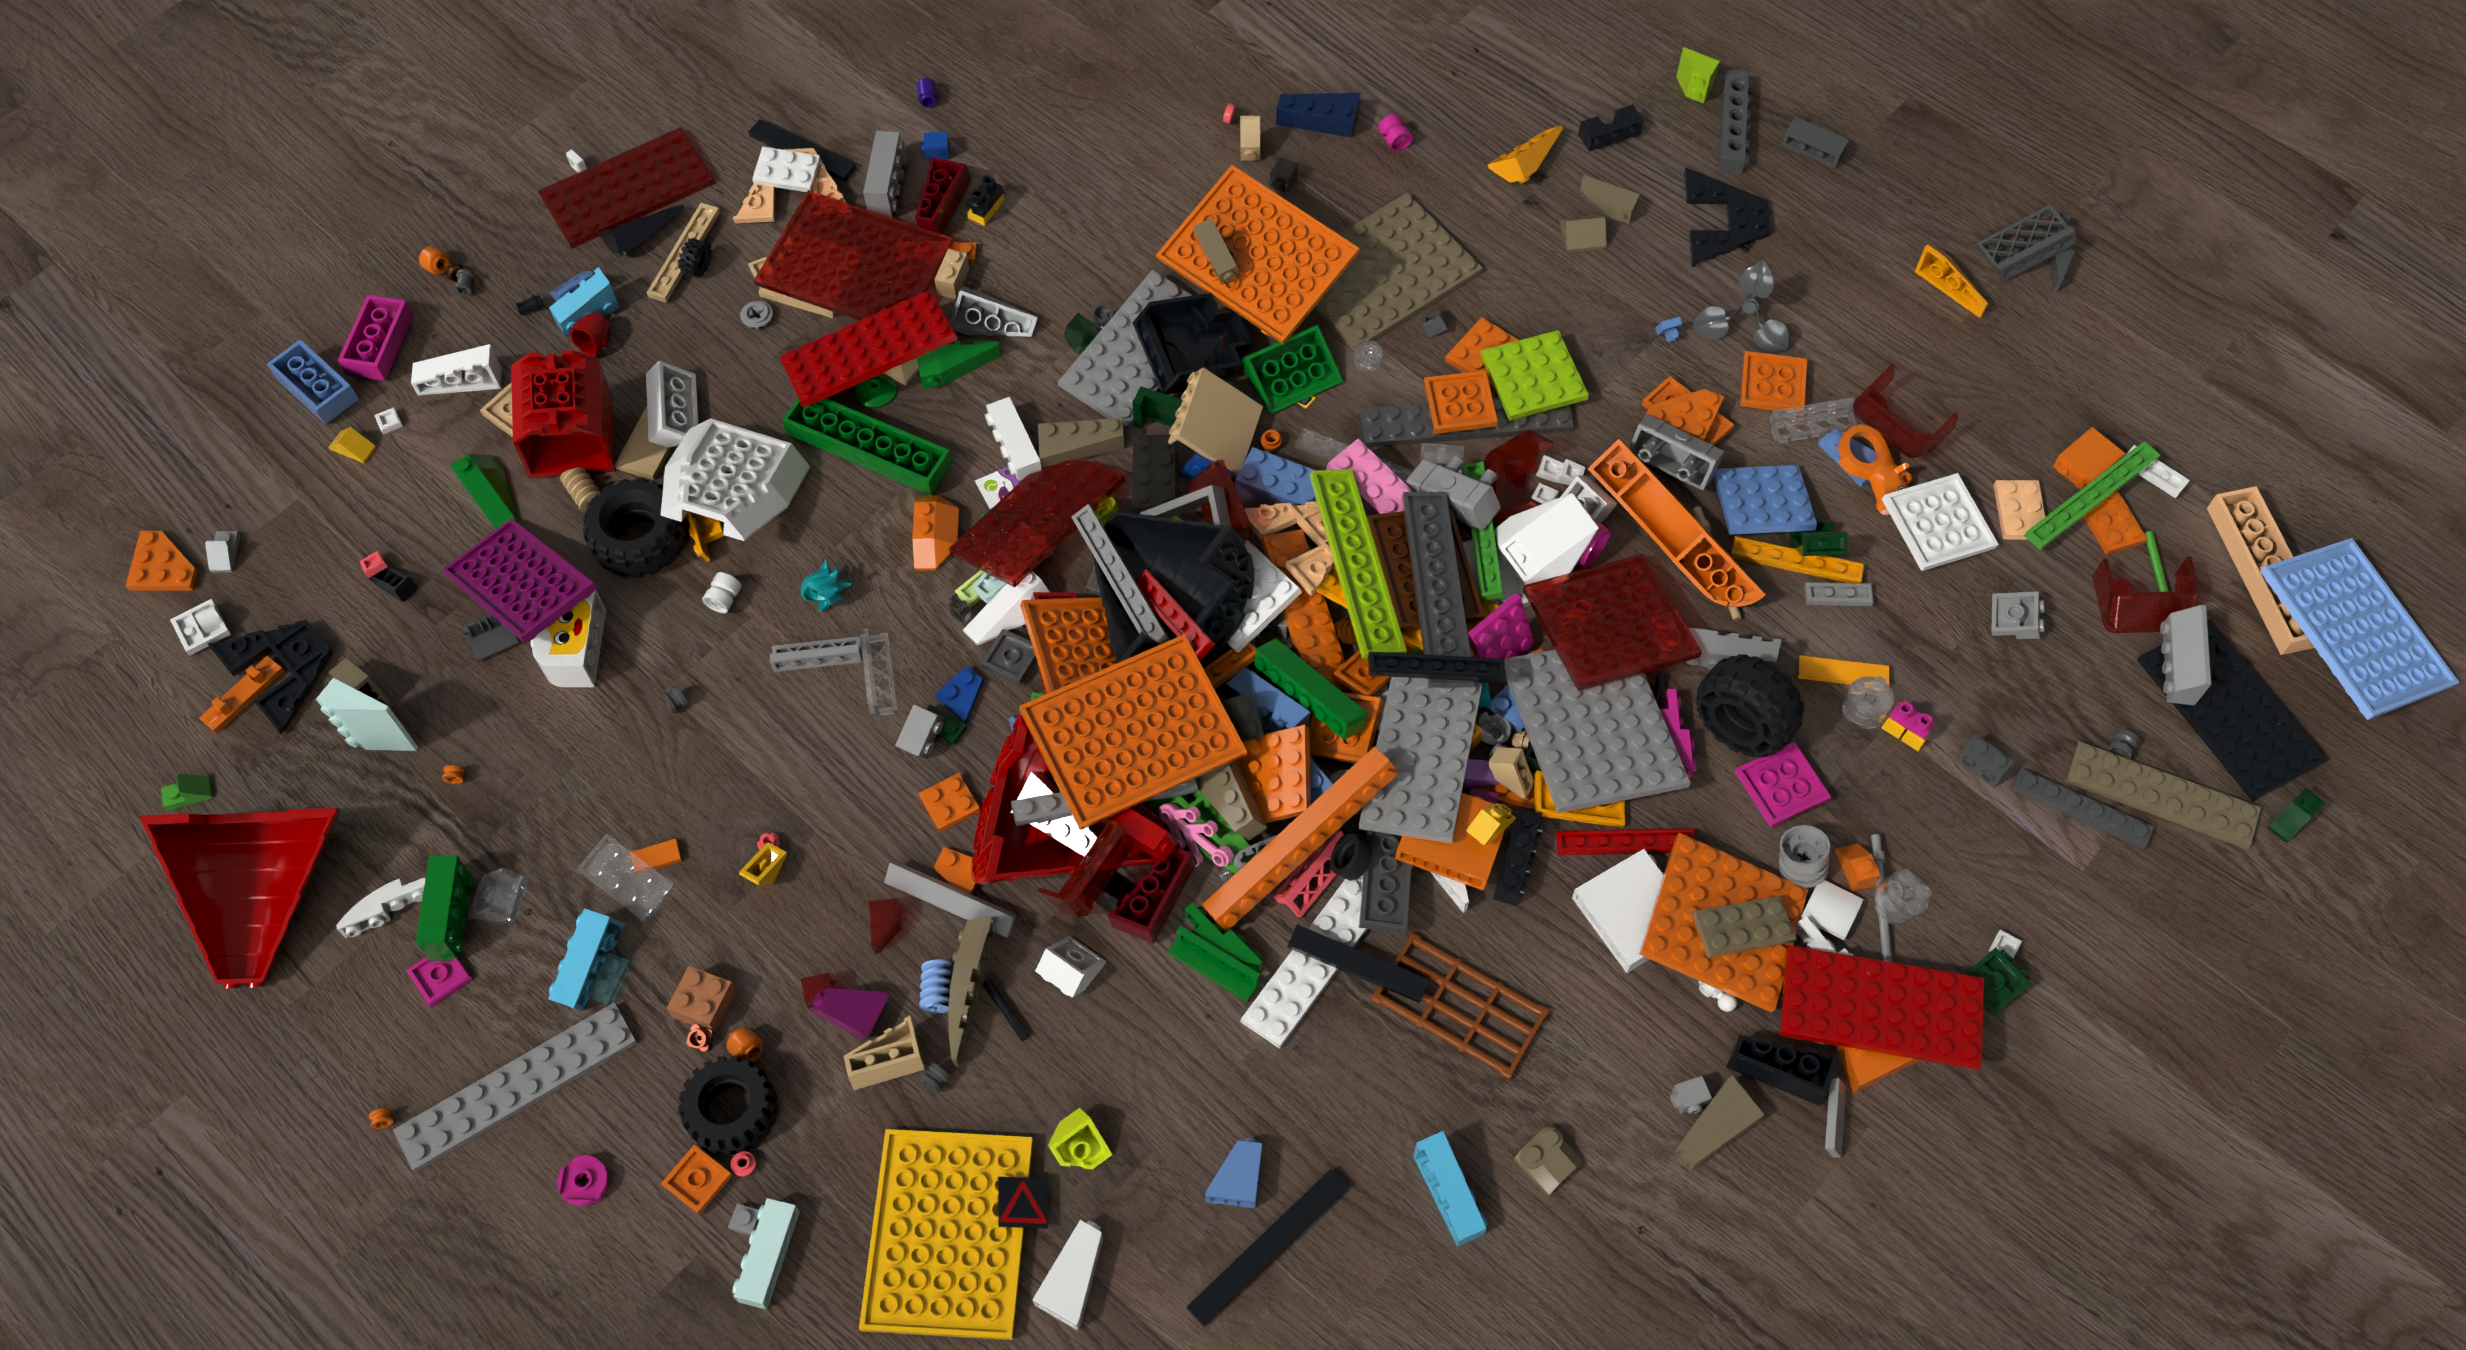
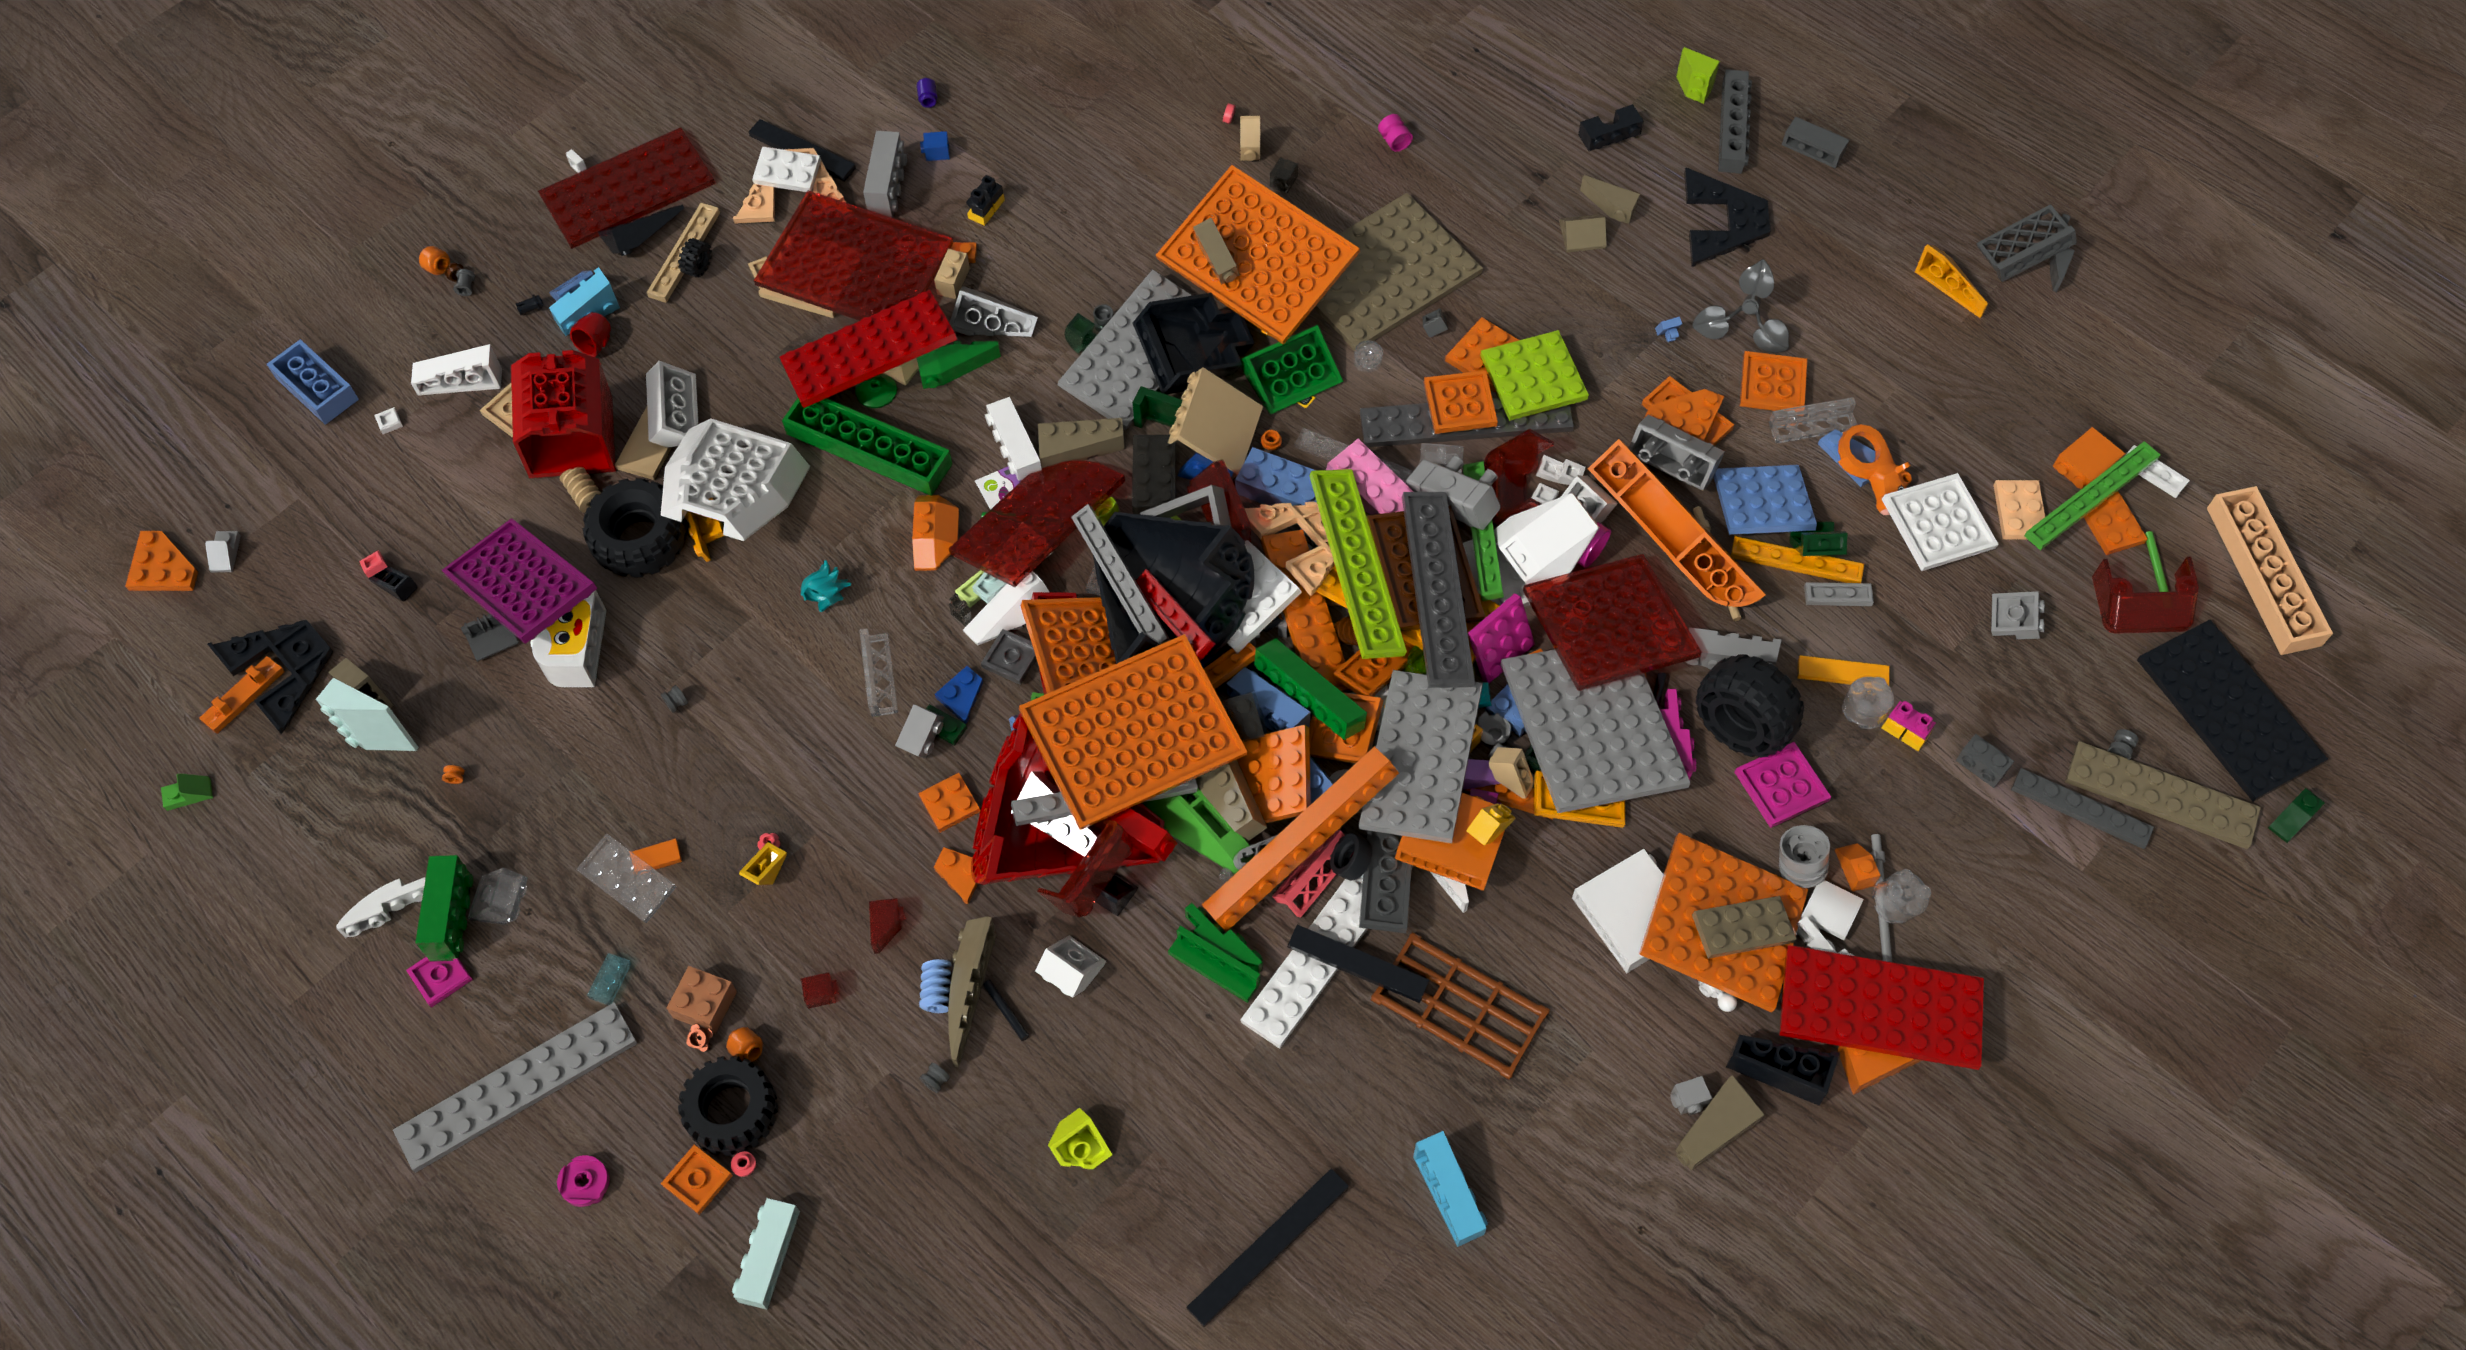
(200, 627): white plate -> none
(240, 881): red cone -> none
(352, 445): yellow slope -> none
(375, 338): dark pink brick -> none
(381, 1118): orange bush -> none
(487, 486): green wedge -> none
(584, 958): medium azure wedge -> none
(722, 591): white wheel -> none
(744, 1219): light grey plate -> none
(760, 308): light grey gear -> none
(837, 653): light grey fence -> none
(850, 1009): magenta slope -> none
(886, 1057): tan wedge -> none
(936, 1236): yellow plate -> none
(941, 193): dark red wedge -> none
(948, 897): light grey tile -> none
(1022, 1202): black piece -> none
(1070, 1278): white slope -> none
(1154, 897): dark red wedge -> none
(1172, 816): bright pink plant -> none
(1238, 1177): medium blue slope -> none
(1319, 112): dark blue wedge -> none
(1436, 667): black tile -> none
(1517, 857): black brick -> none
(1521, 741): tan plate -> none
(1525, 157): light orange wedge -> none
(1548, 1159): dark tan slope -> none
(1618, 841): red tile -> none
(1835, 1118): light grey tile -> none
(1872, 407): clear red windscreen -> none
(2001, 980): dark green plate -> none
(2007, 942): white tile -> none
(2186, 655): light grey slope -> none
(2359, 628): light blue plate -> none

